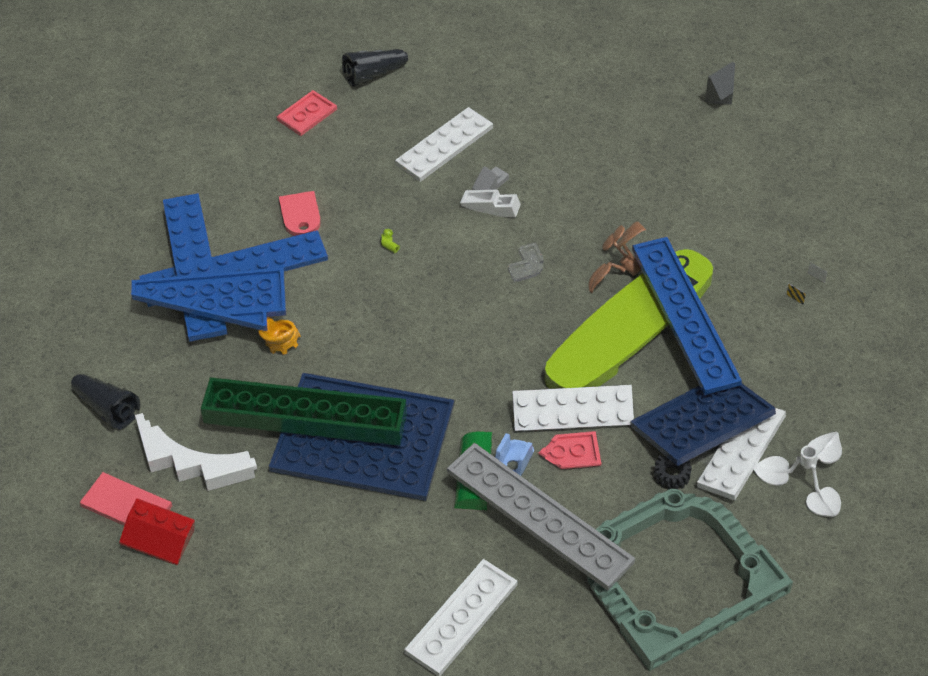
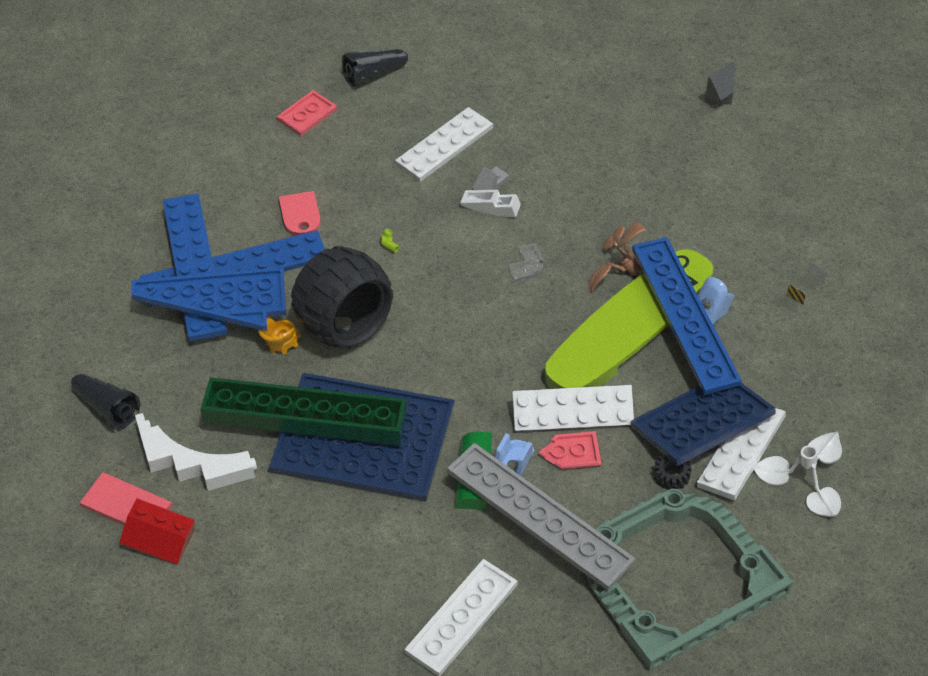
(341, 285): none -> black tyre
(716, 292): none -> light blue piece

